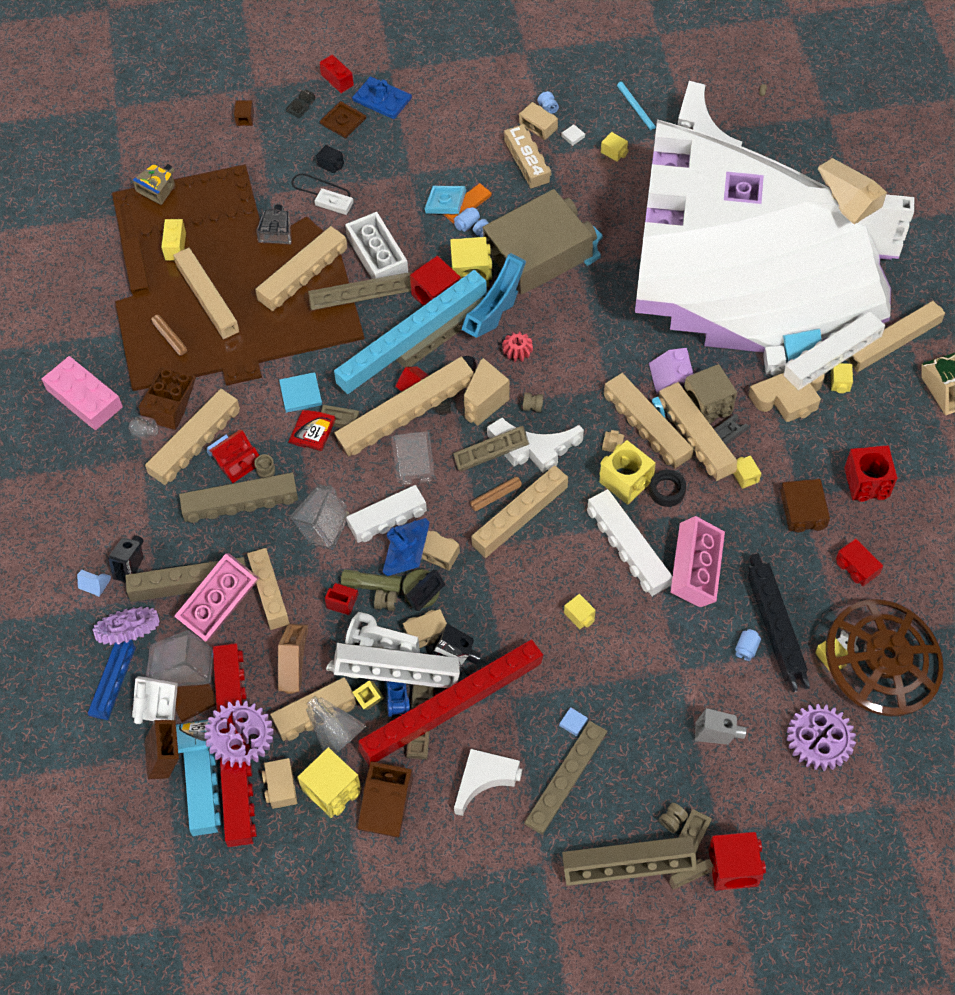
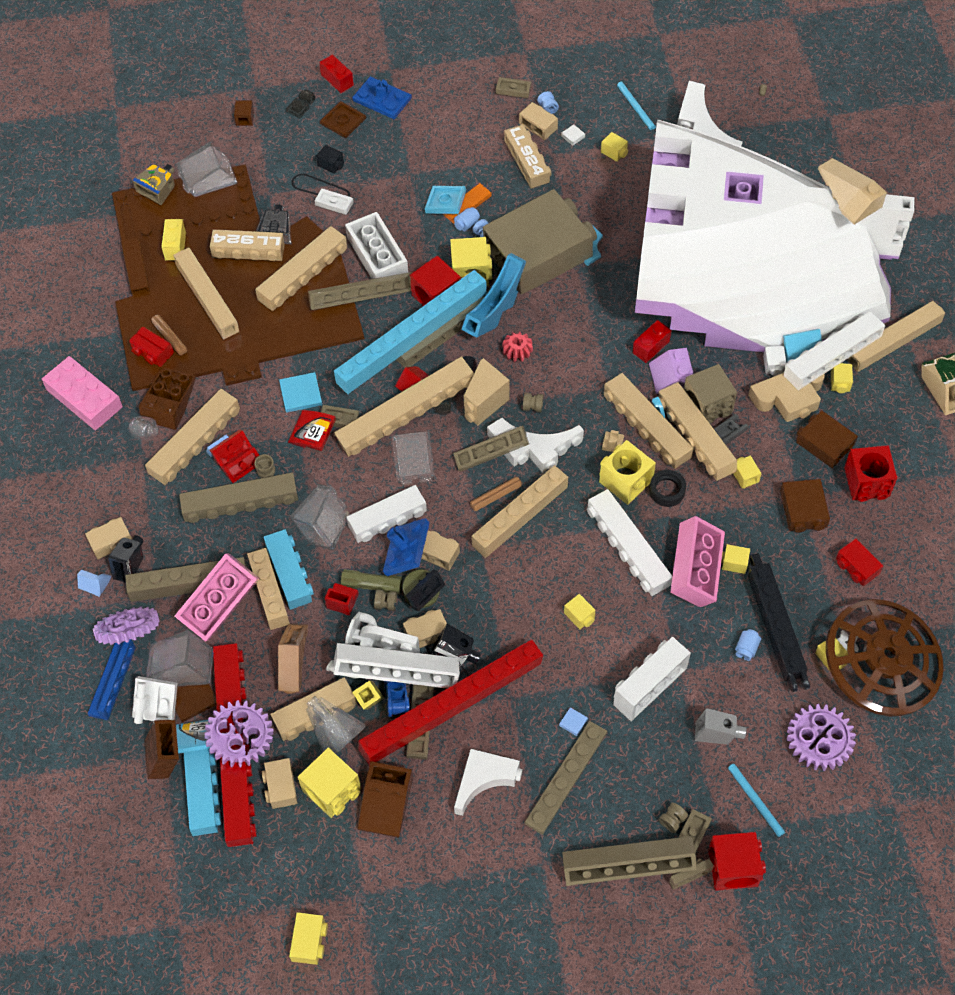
(106, 537): none -> tan brick
(151, 346): none -> red brick
(205, 171): none -> clear slope
(247, 245): none -> tan brick
(288, 570): none -> medium azure brick
(307, 938): none -> light yellow brick
(513, 87): none -> dark tan plate
(651, 341): none -> red brick
(651, 678): none -> white brick
(735, 559): none -> light yellow brick
(756, 800): none -> medium azure piece
(826, 438): none -> reddish brown brick

